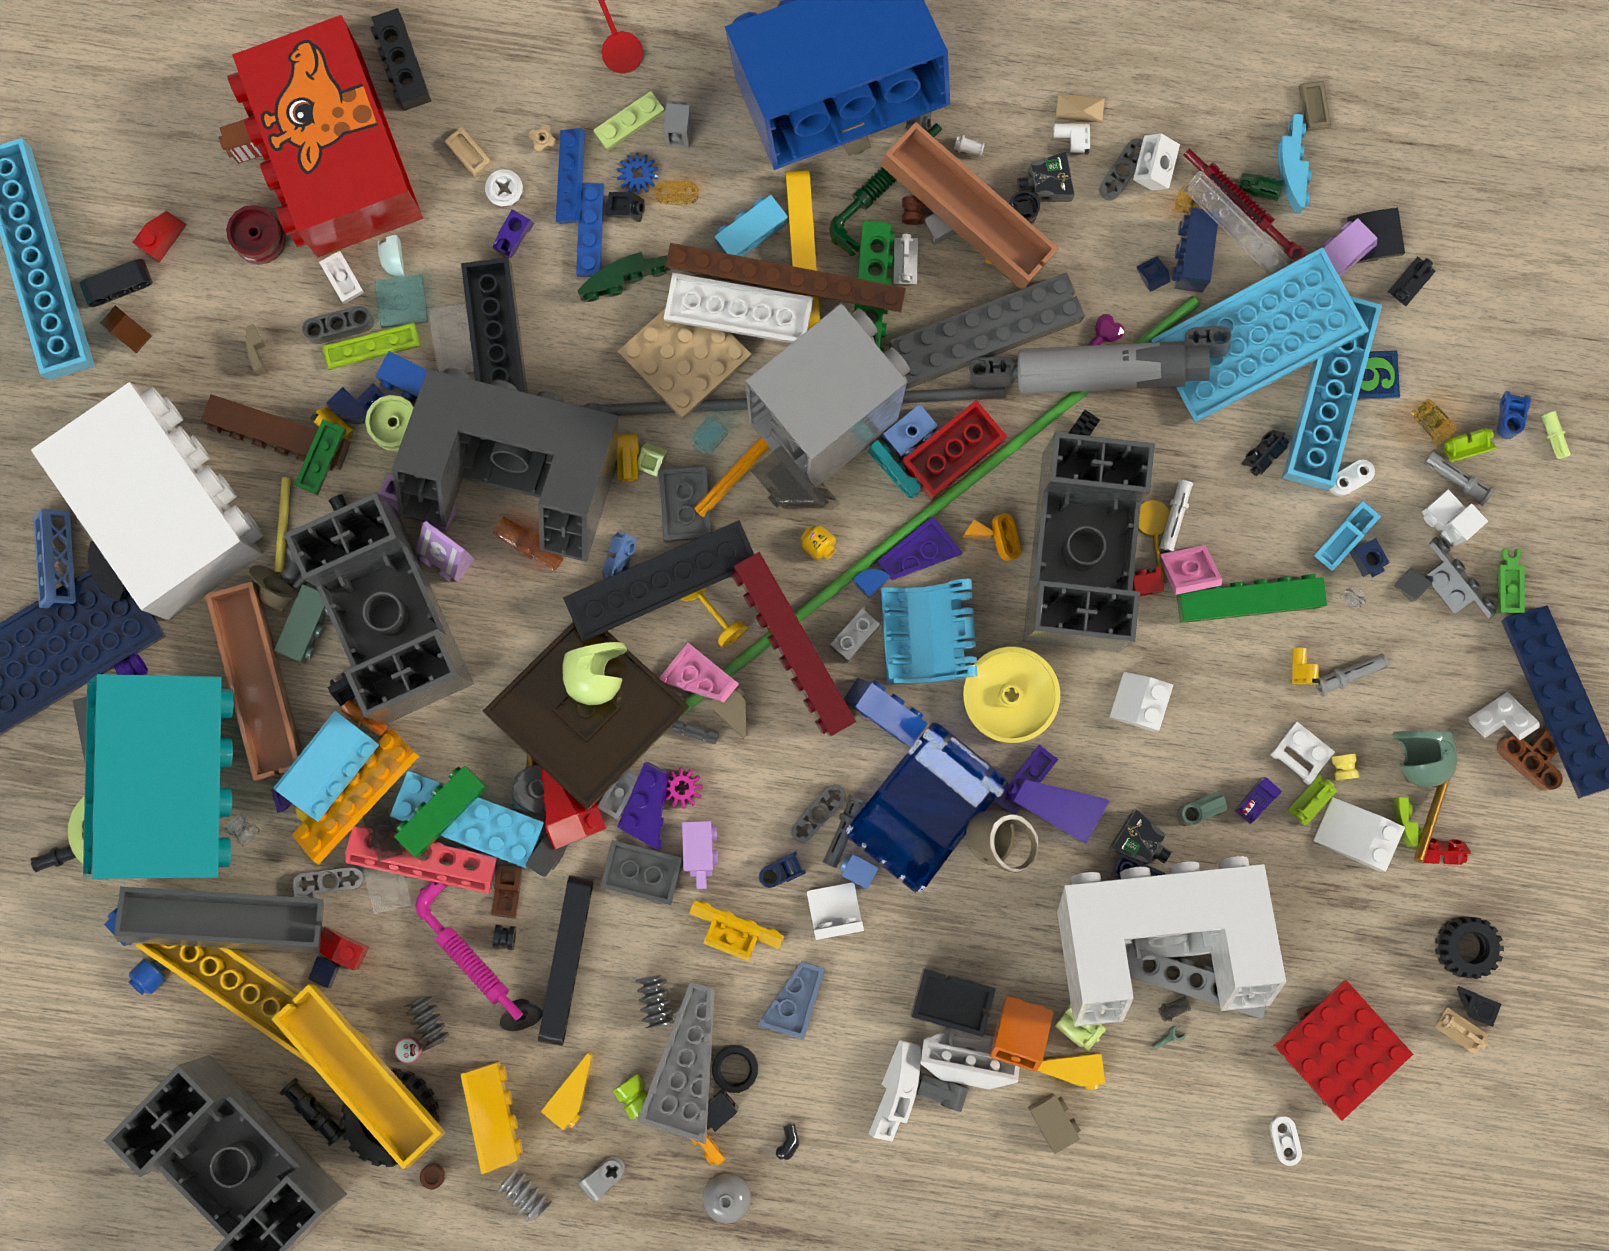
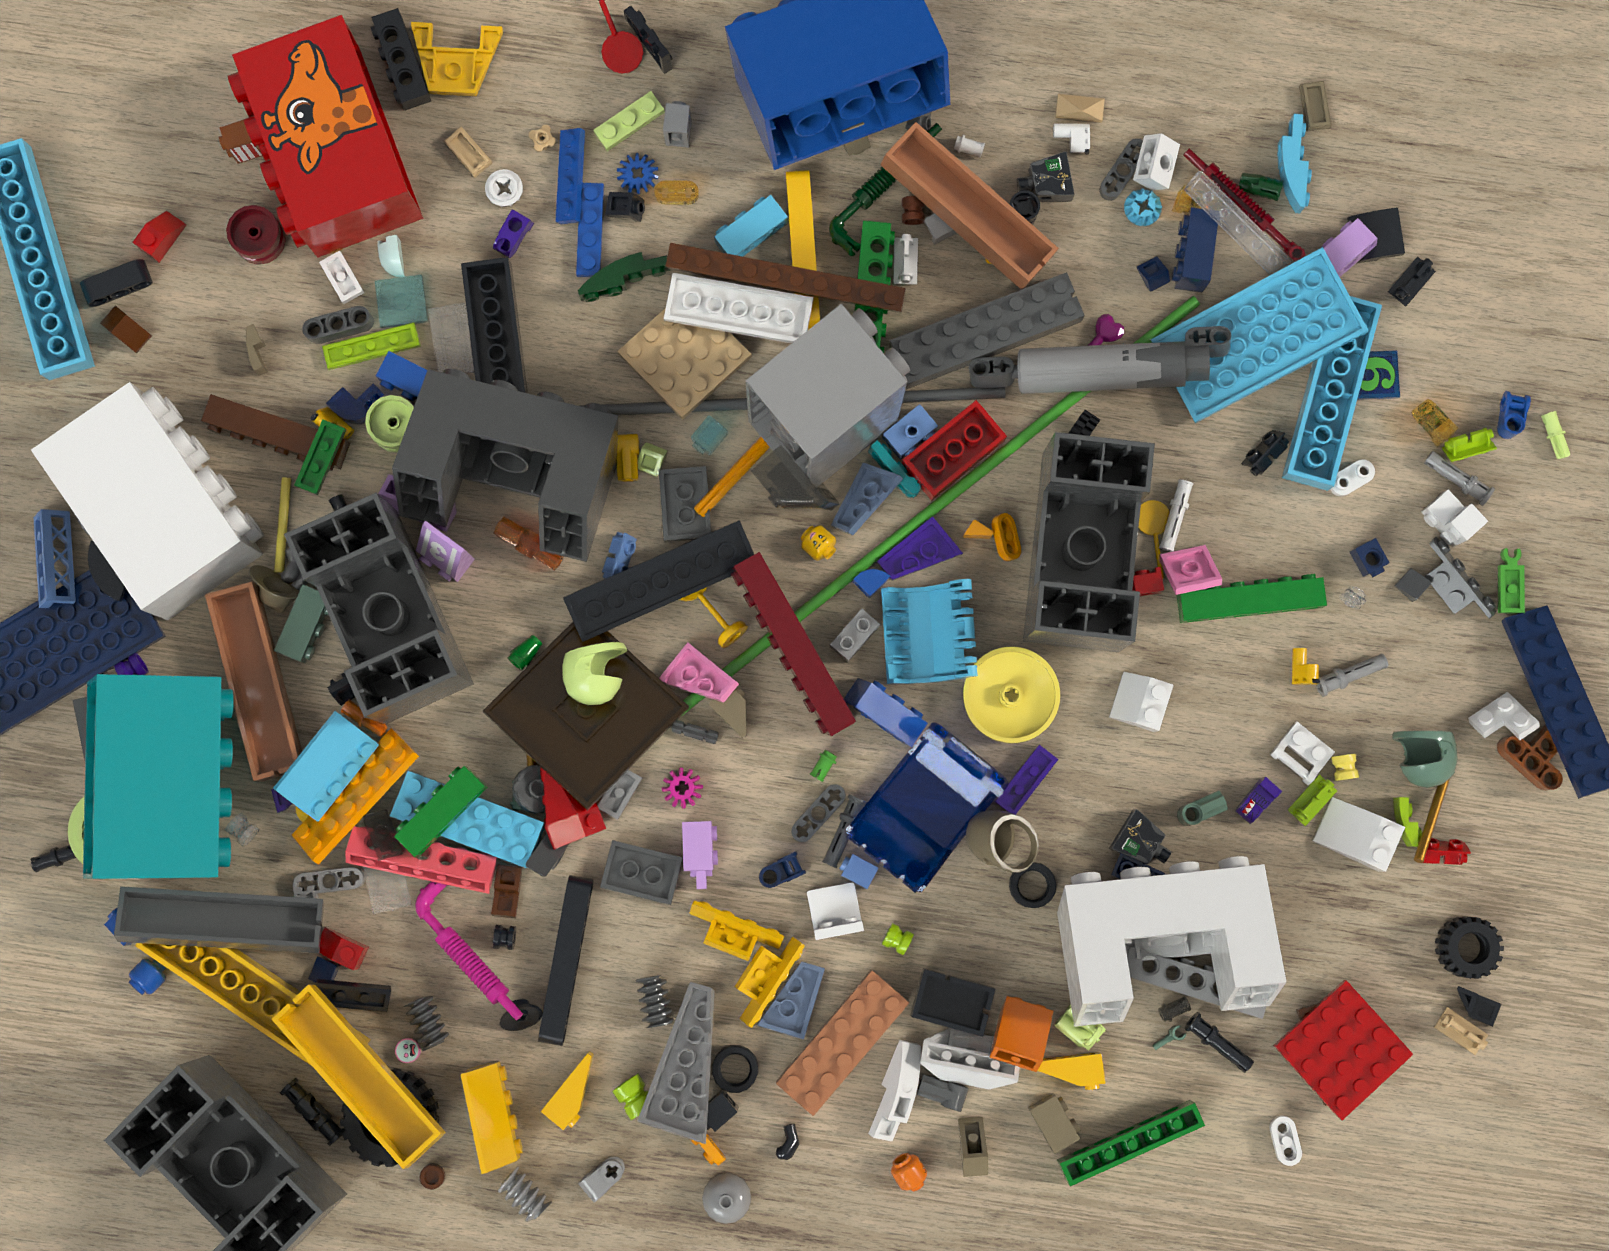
(356, 995): none -> black plate
(455, 69): none -> yellow wing
(525, 652): none -> green cone
(644, 808): dark purple wing -> none
(649, 39): none -> black wing
(764, 976): none -> yellow bracket
(823, 764): none -> bright green pin
(842, 1042): none -> nougat brick
(865, 495): none -> sand blue wing
(897, 939): none -> lime wheel
(908, 1172): none -> orange head
(973, 1146): none -> dark tan slope
(1043, 900): none -> black tyre
(1062, 808): dark purple slope -> none
(1130, 1142): none -> green brick
(1146, 217): none -> medium azure gear
(1210, 1036): none -> black pin
(1347, 535): medium azure slope -> none

